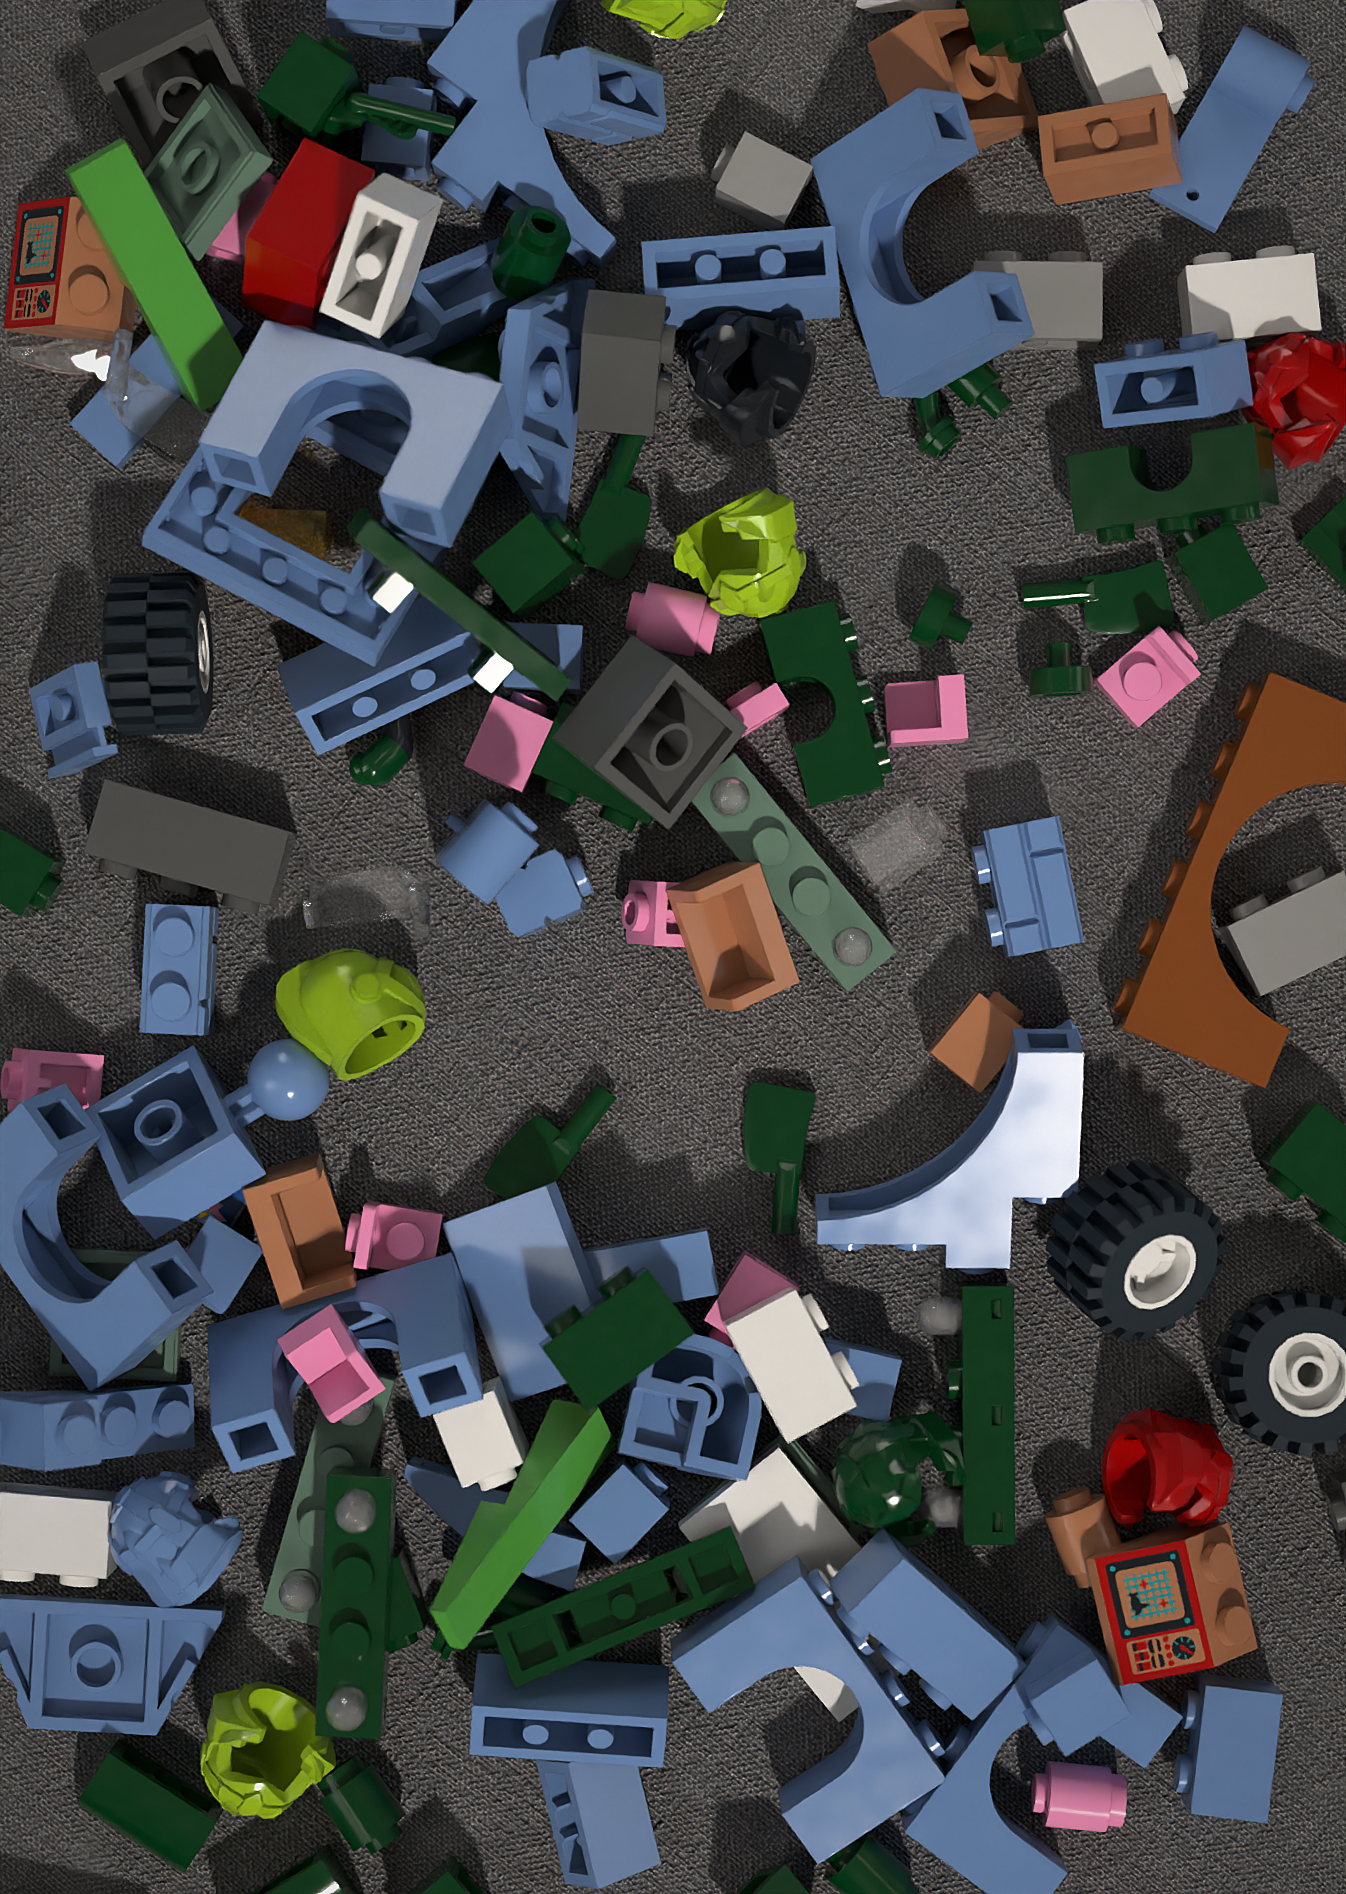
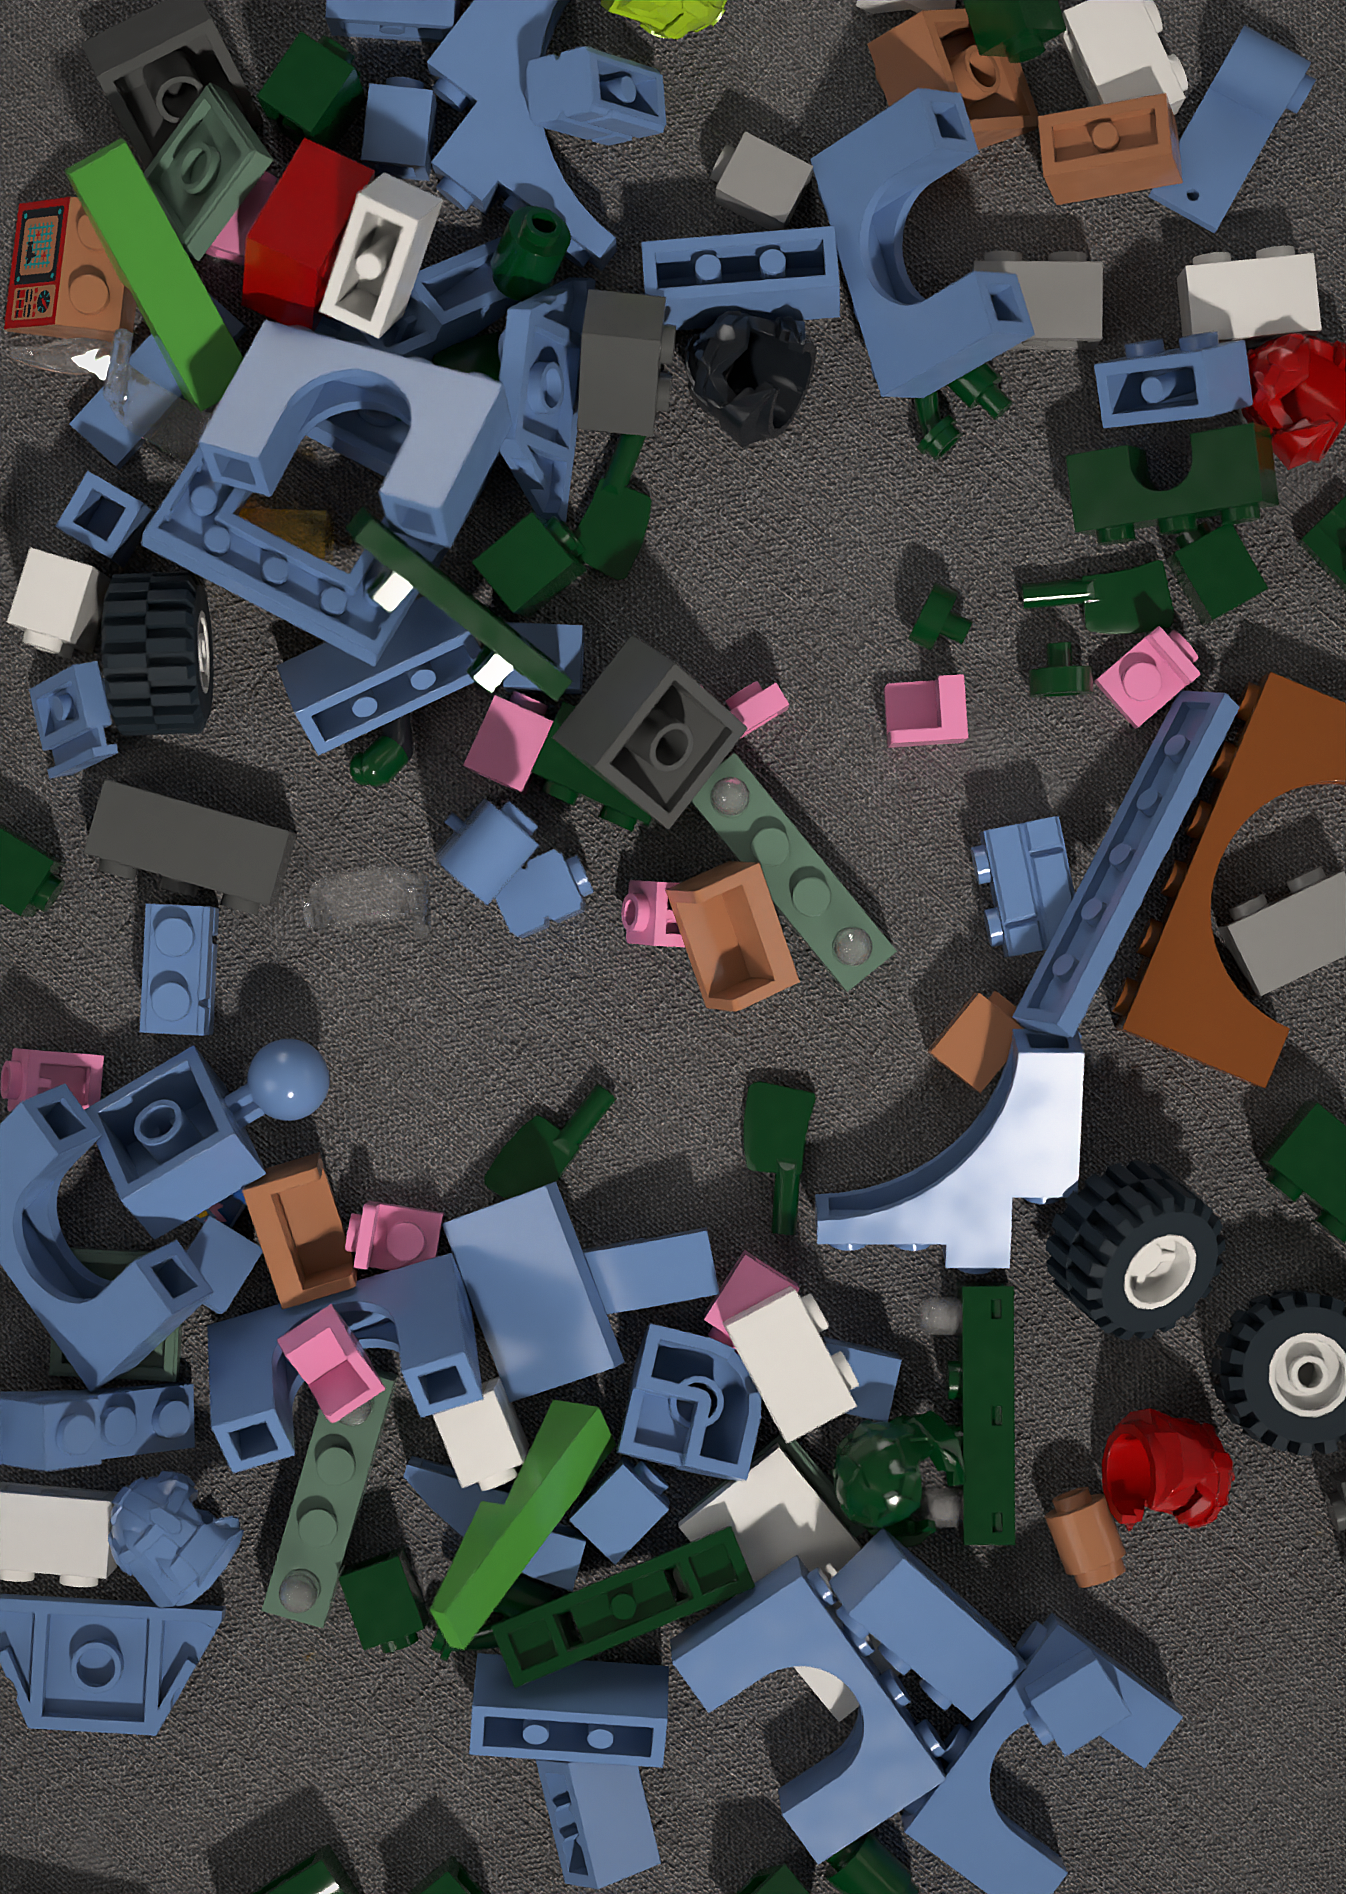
(59, 604): none -> white brick
(105, 519): none -> medium blue brick
(150, 1806): dark green brick -> none
(262, 1750): lime helmet -> none
(343, 1001): lime helmet -> none
(356, 1602): dark green piece -> none
(361, 1804): dark green brick -> none
(391, 116): dark green helmet -> none
(614, 1336): dark green brick -> none
(673, 620): bright pink brick -> none
(745, 555): lime helmet -> none
(814, 649): dark green arch -> none
(898, 845): clear brick -> none
(1079, 1796): bright pink brick -> none
(1126, 863): none -> medium blue plate
(1171, 1602): slope -> none
(1229, 1747): medium blue brick -> none

